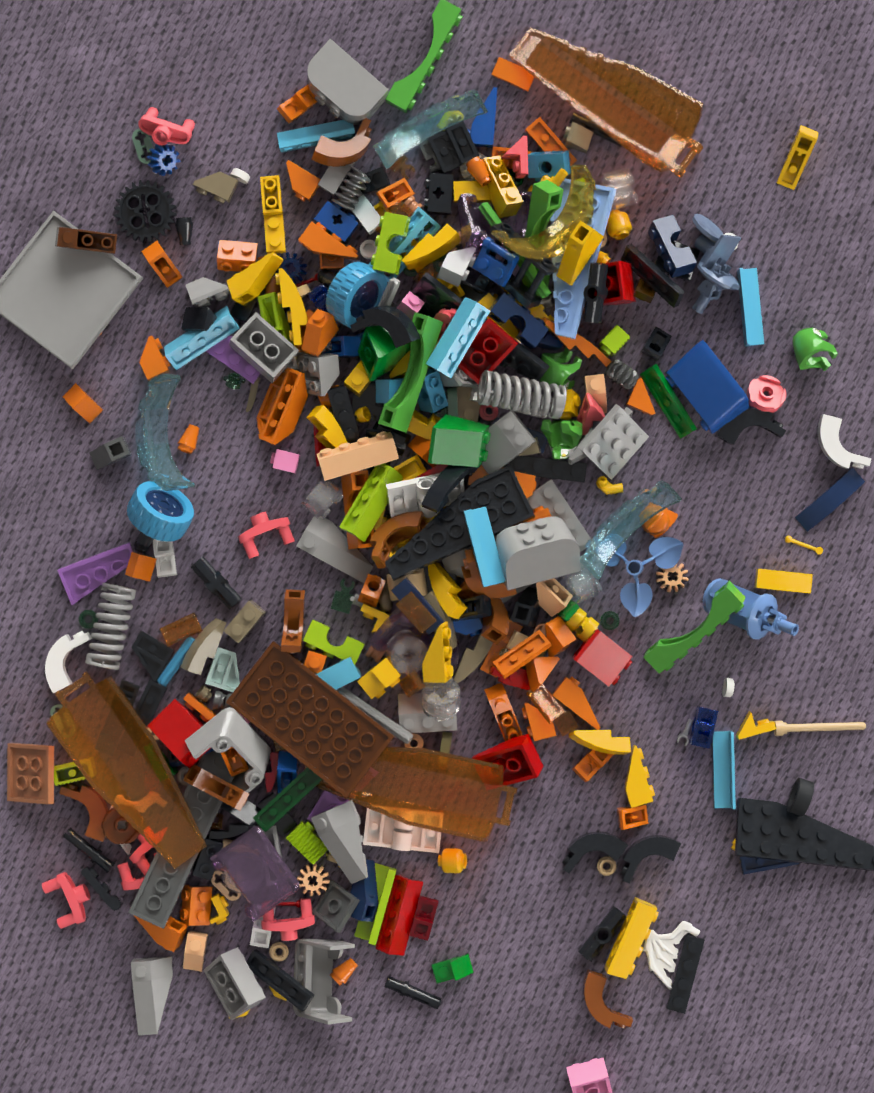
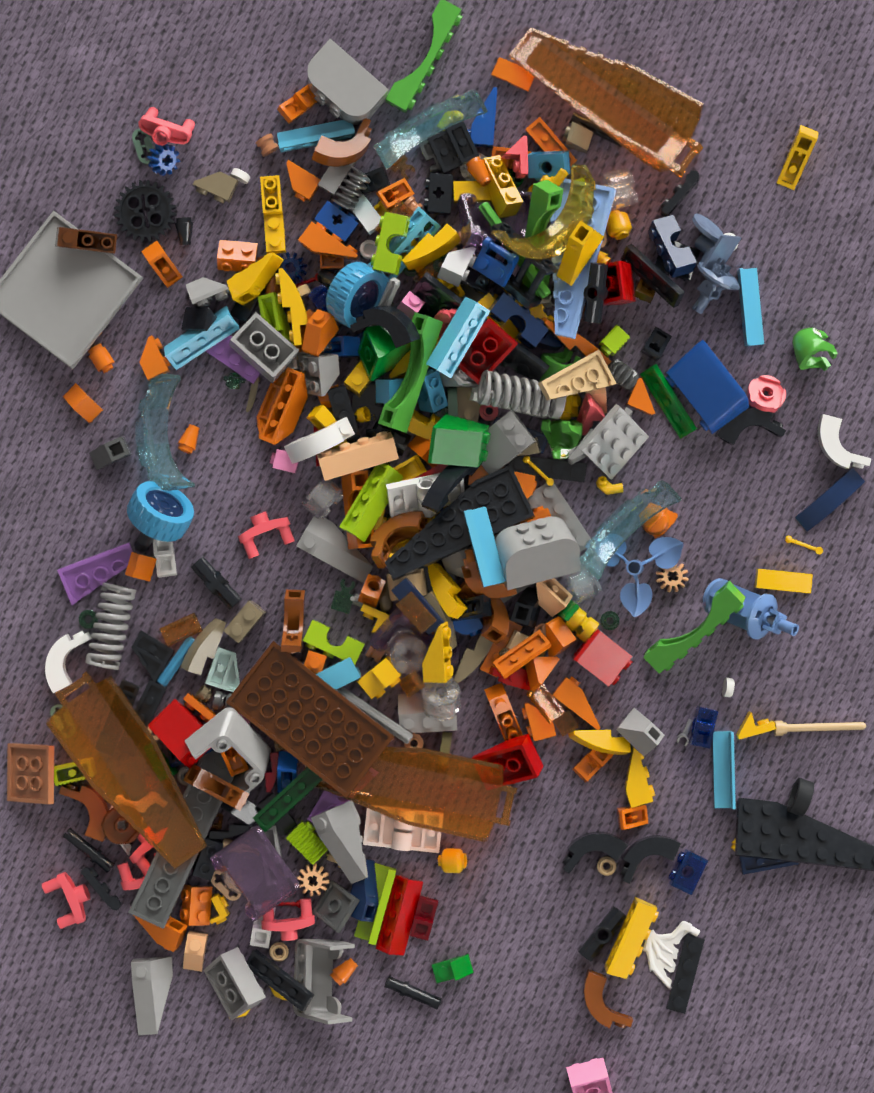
(101, 358): none -> orange brick
(267, 145): none -> nougat wheel
(319, 441): none -> white arch
(526, 459): none -> yellow hinge
(582, 376): none -> tan wing
(640, 732): none -> light grey slope
(679, 193): none -> black hinge
(689, 882): none -> clear blue brick

